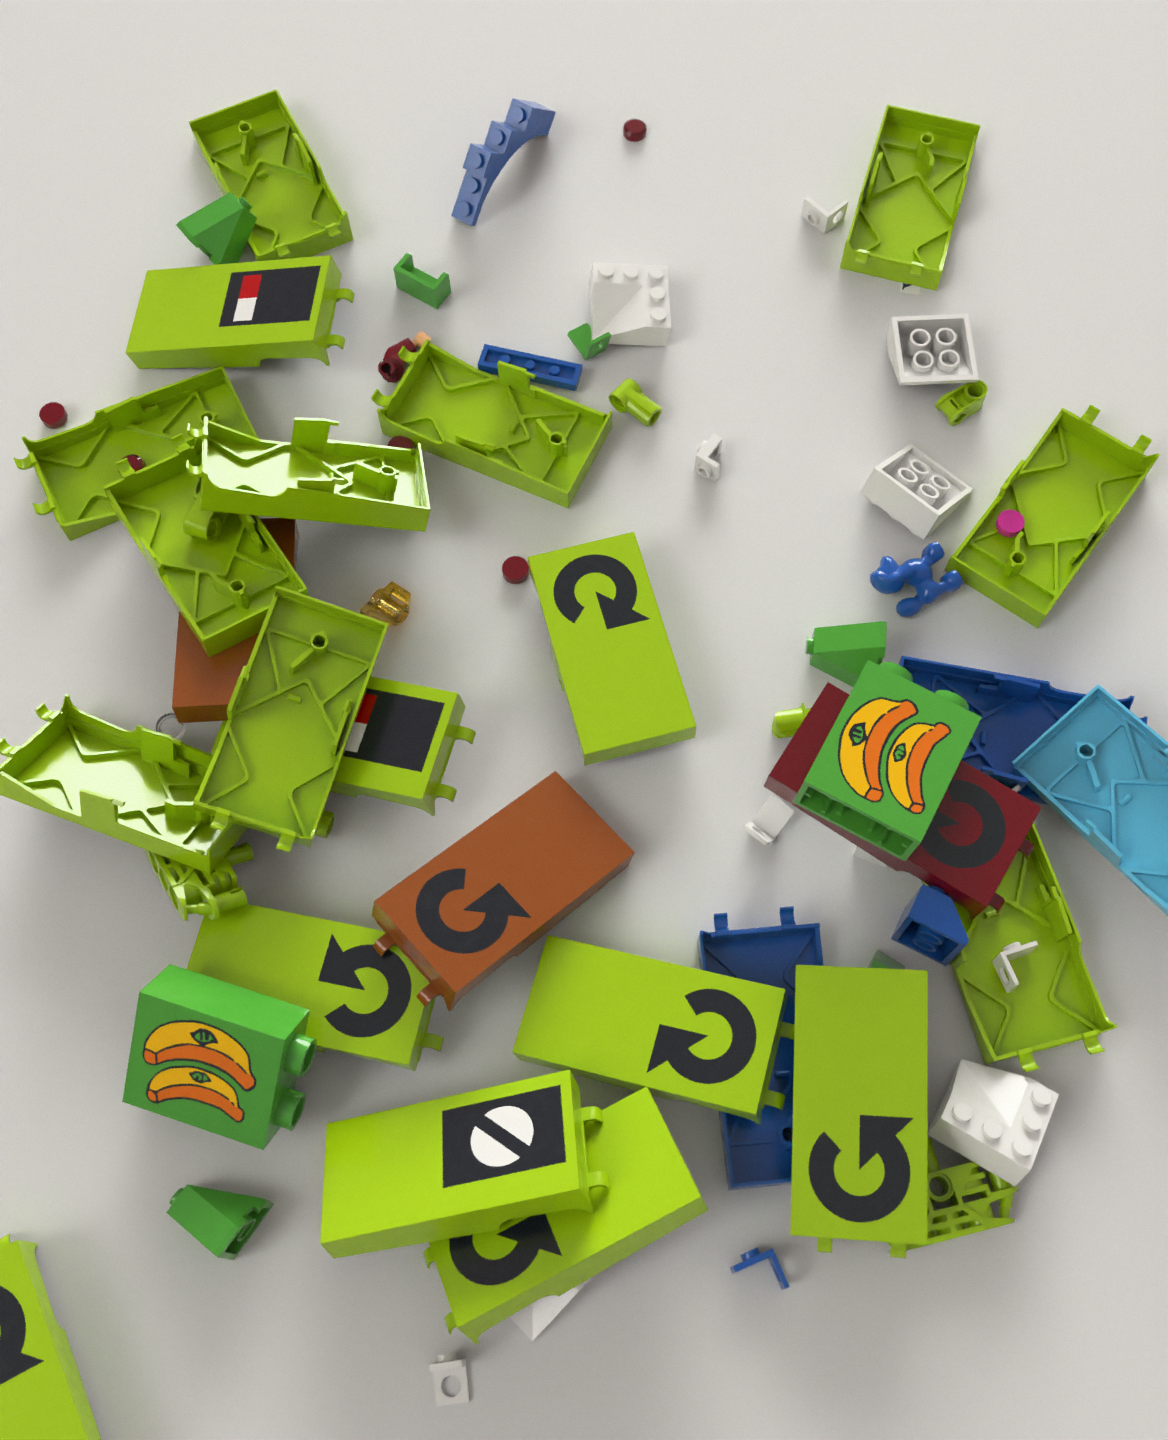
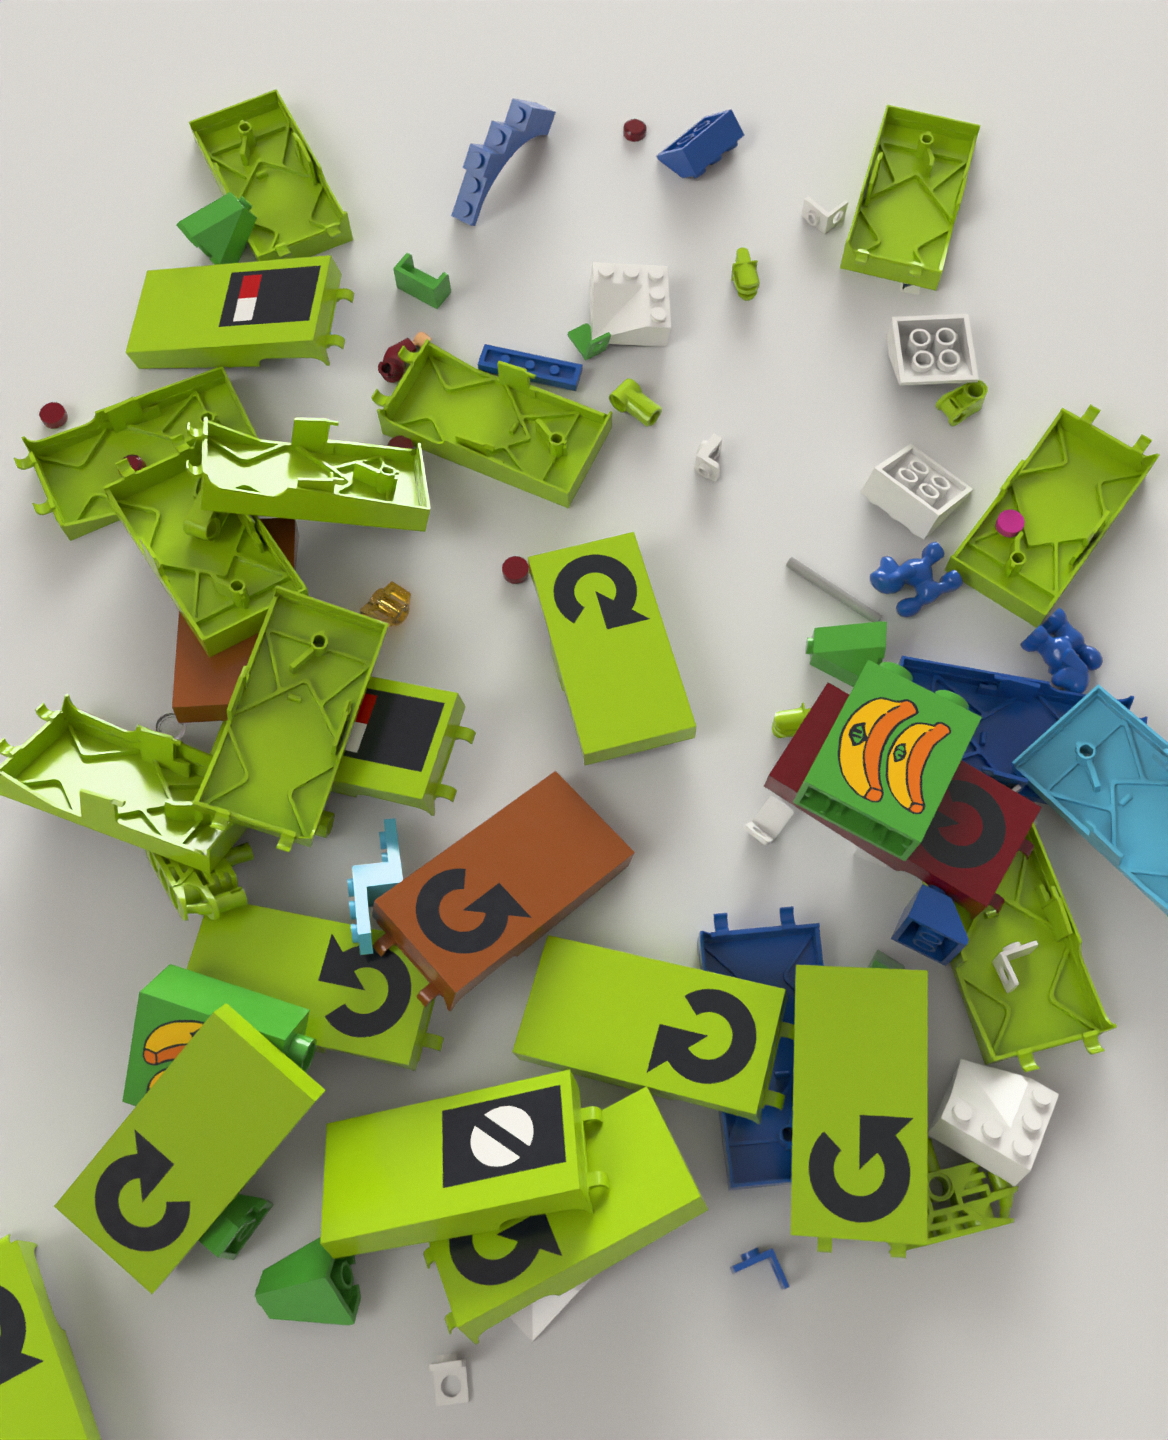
(189, 1147): none -> lime piece
(310, 1287): none -> bright green slope
(371, 882): none -> bracket
(702, 144): none -> blue slope
(745, 275): none -> lime arm
(833, 590): none -> light grey bar
(1062, 652): none -> blue animal

